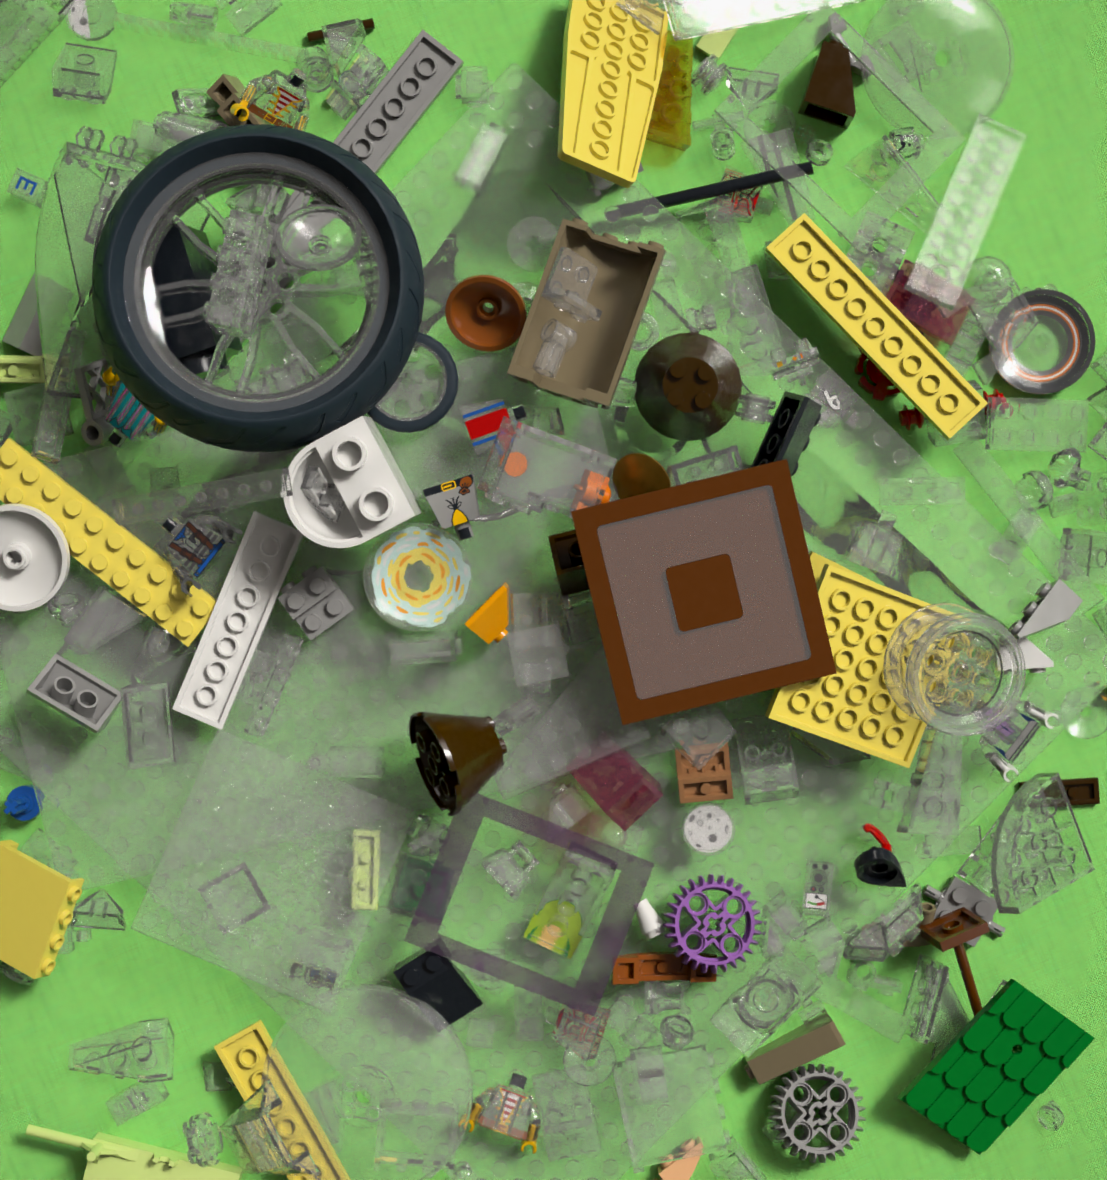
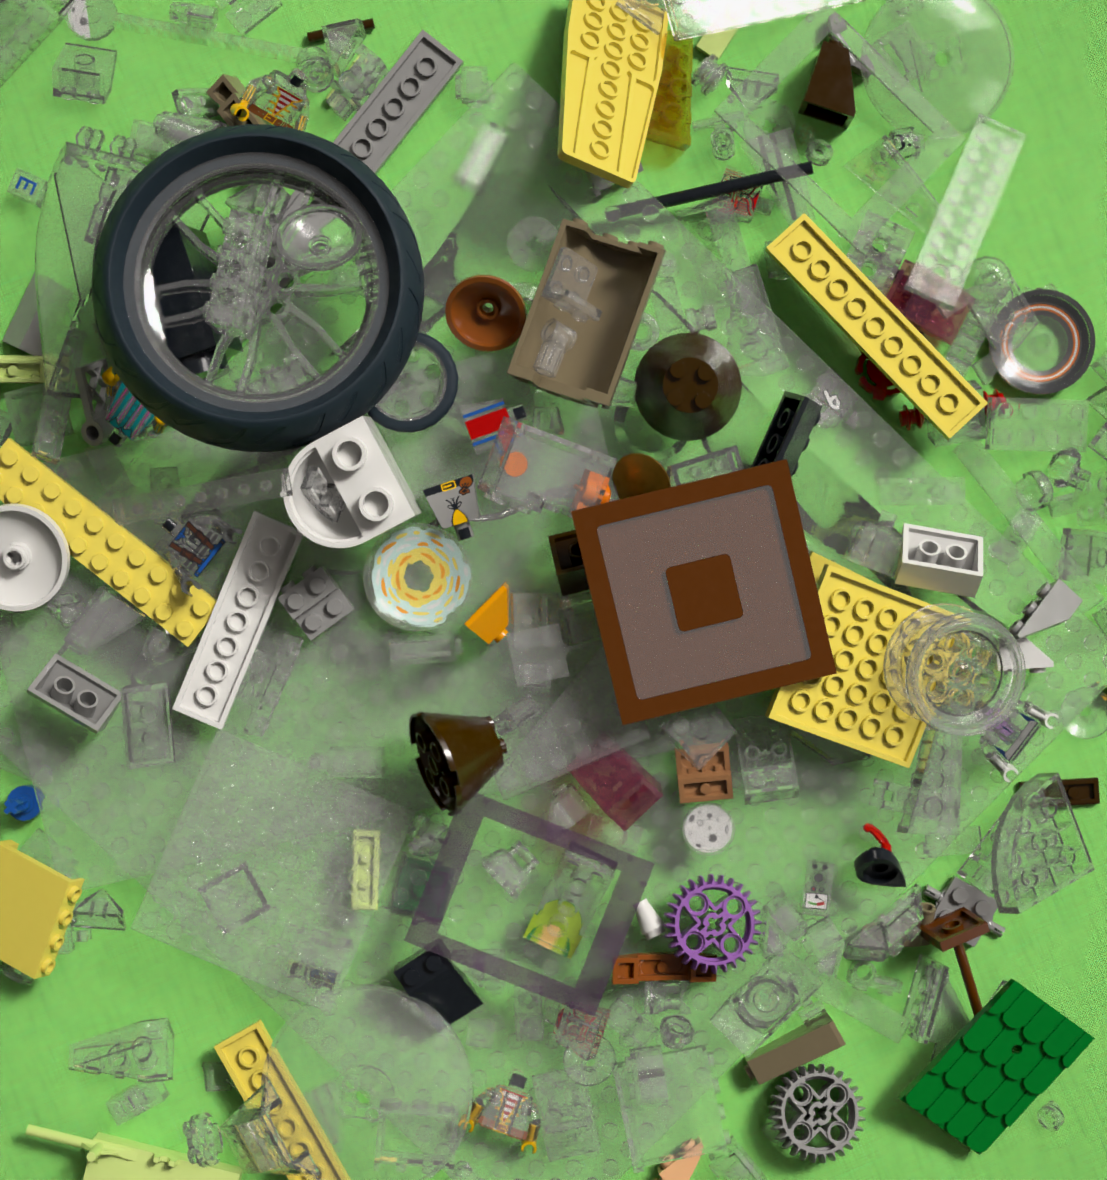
(755, 408): clear wheel -> none
(797, 365): clear hips -> none
(940, 560): none -> white slope

